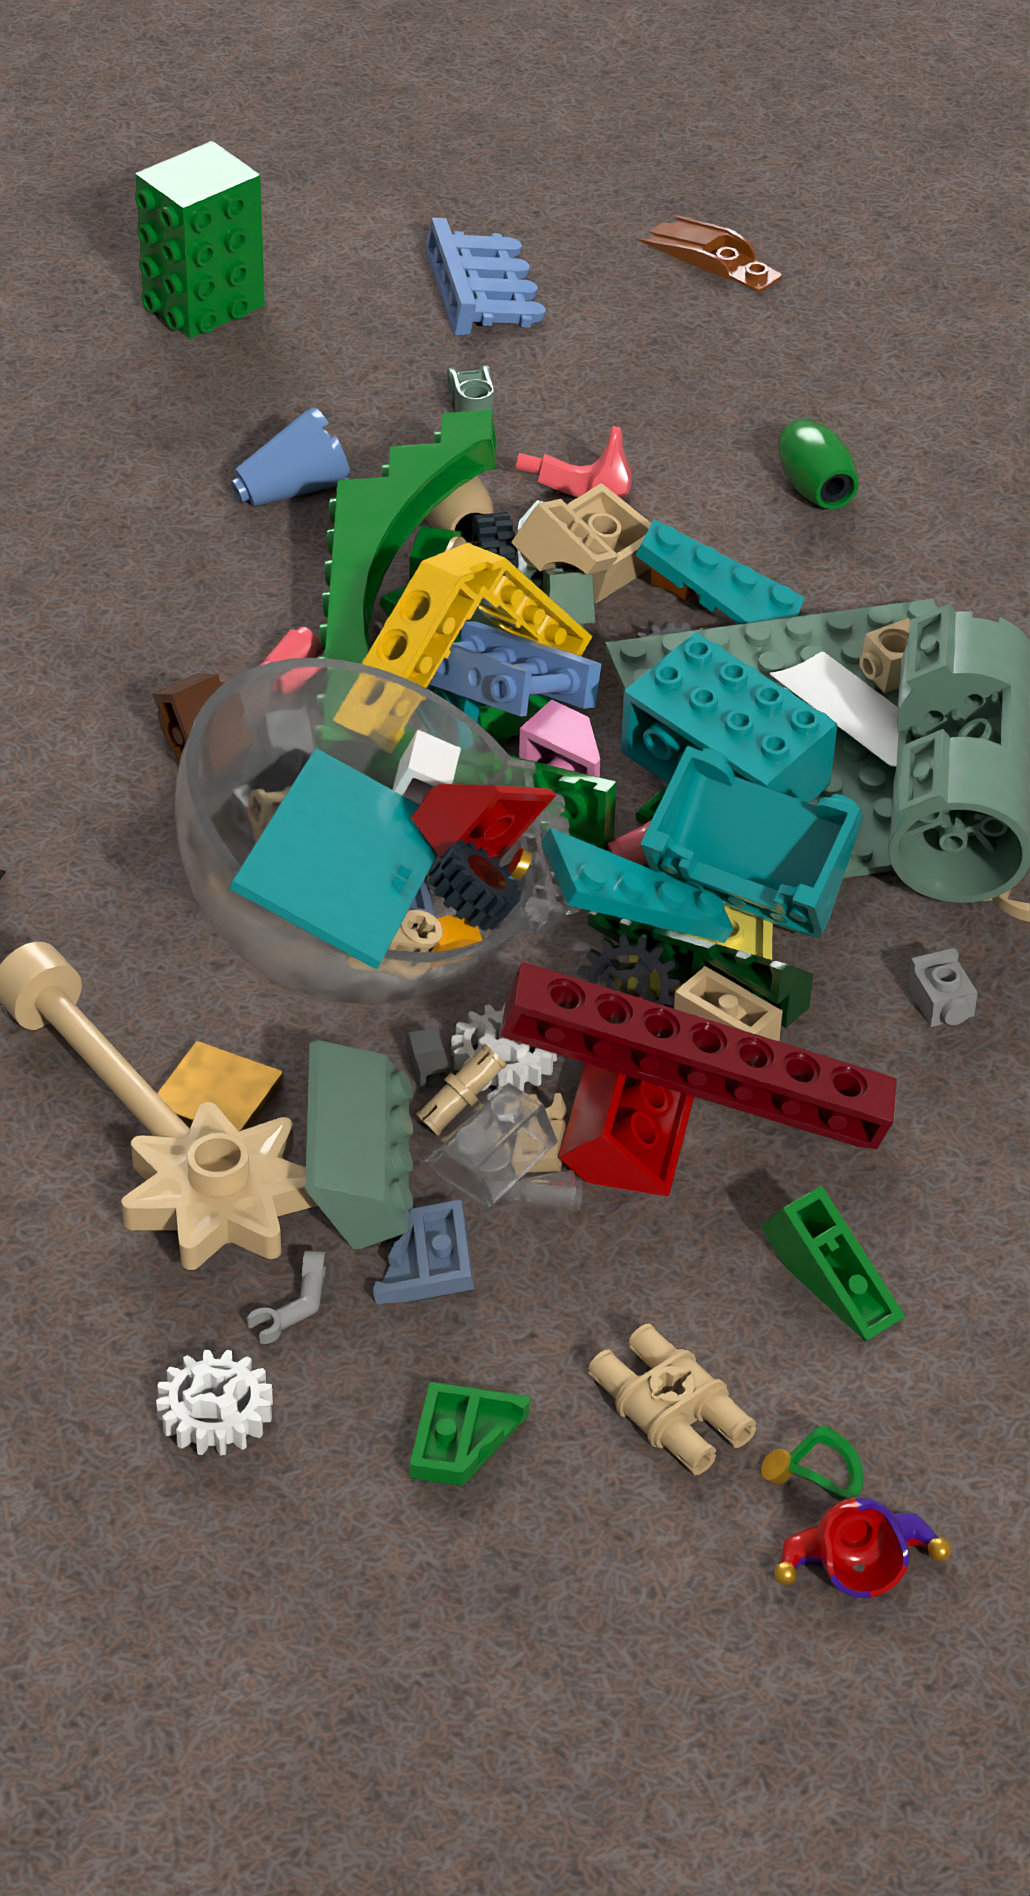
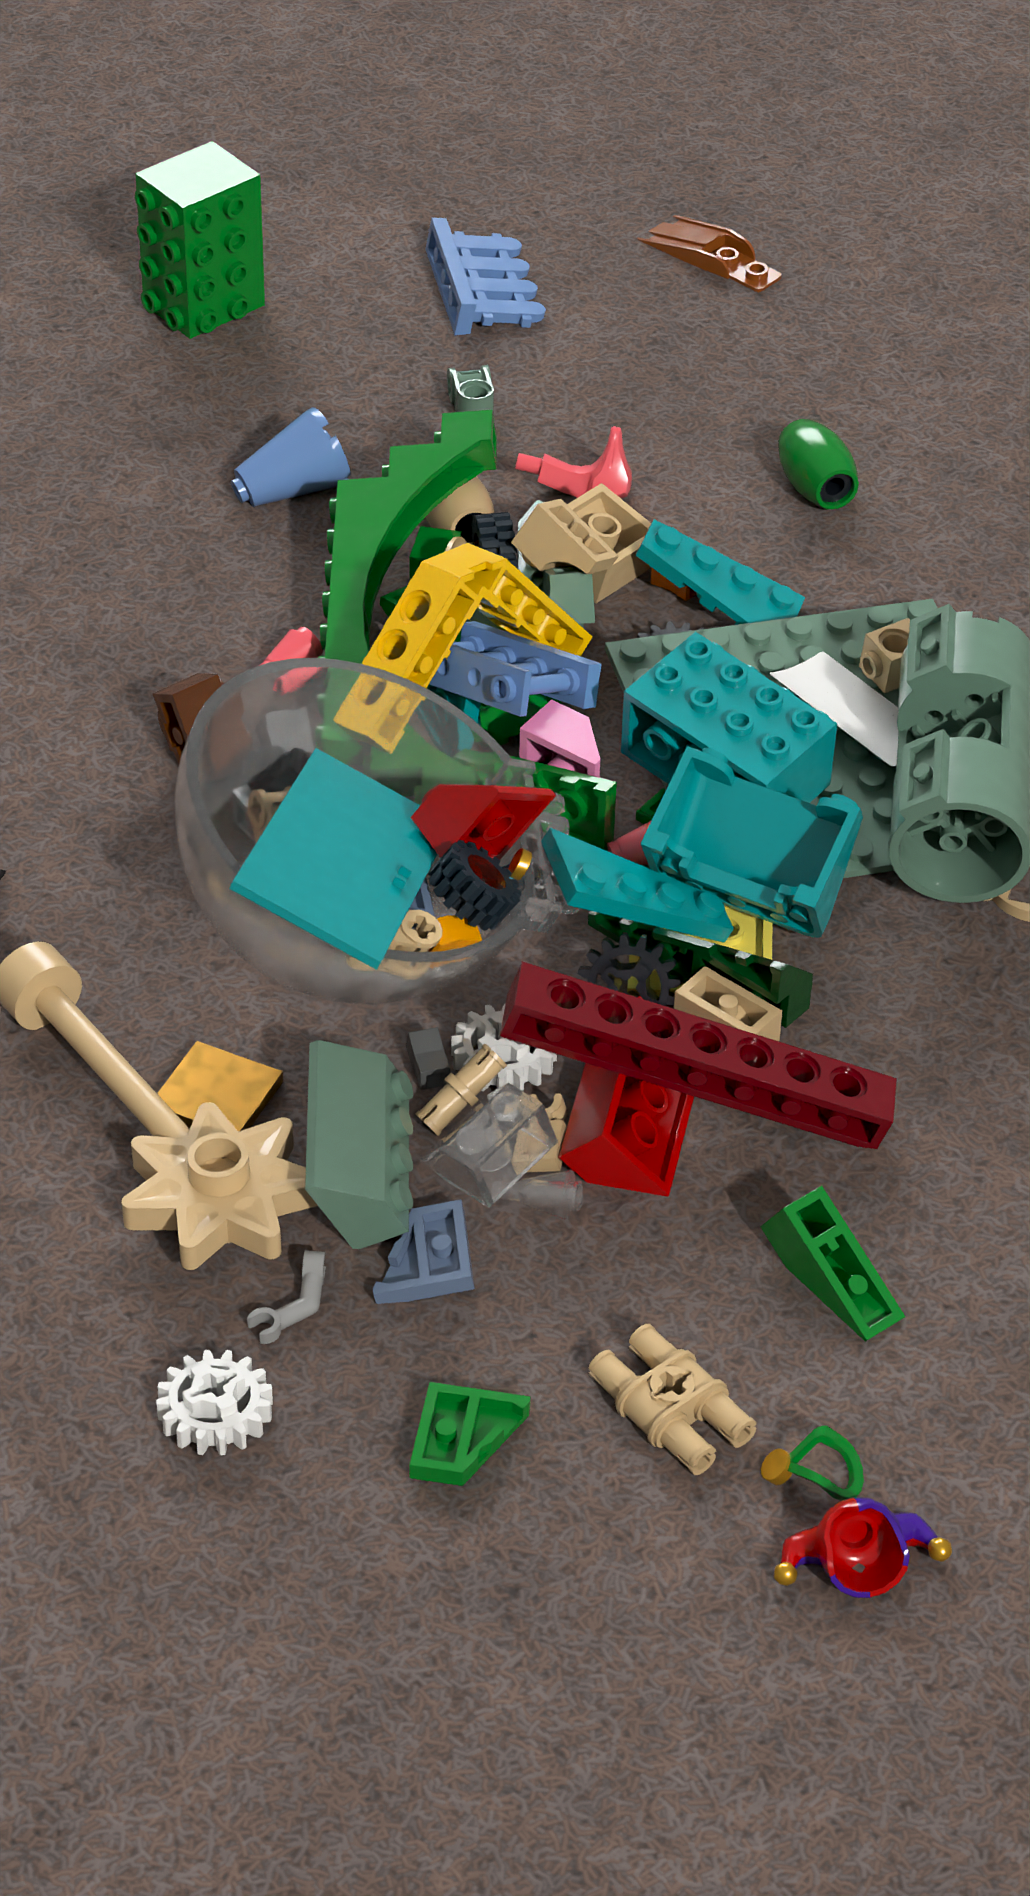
(425, 765): white brick -> none
(942, 988): light grey brick -> none

